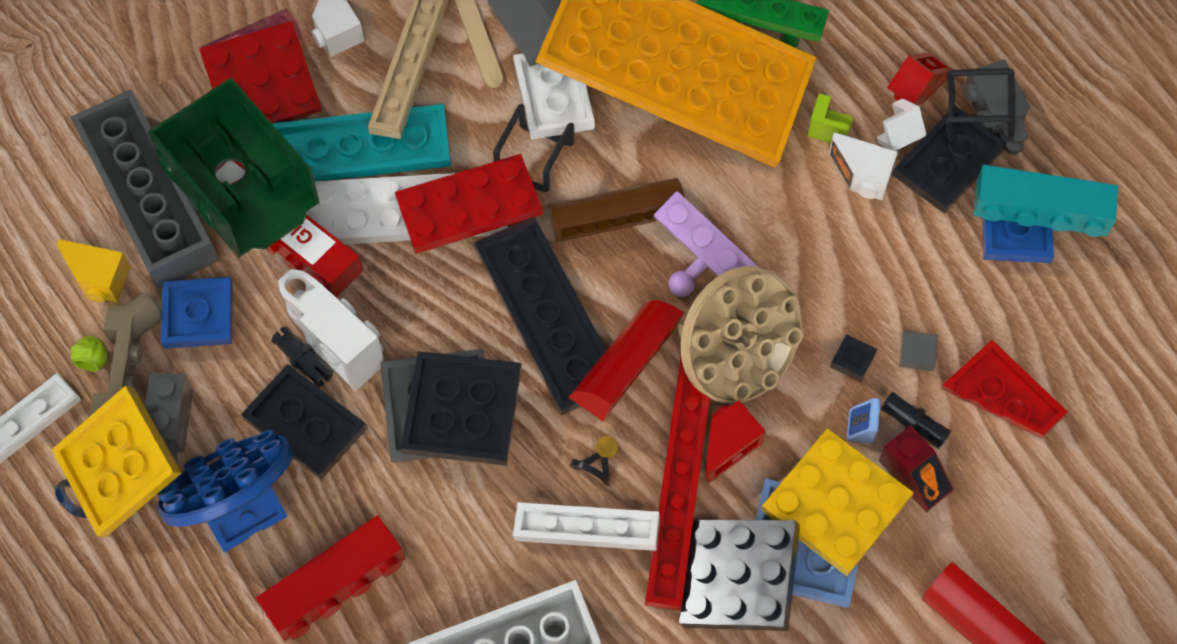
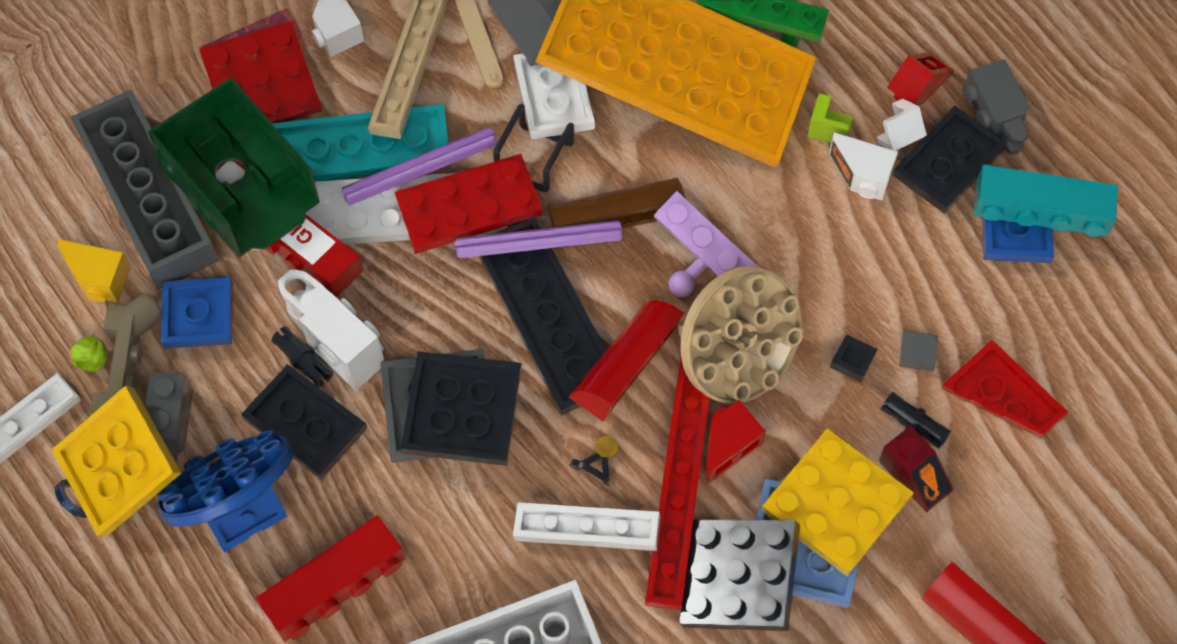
(419, 166): none -> medium lavender axle
(538, 239): none -> medium lavender axle
(864, 422): slope -> none
(1010, 118): black piece -> none

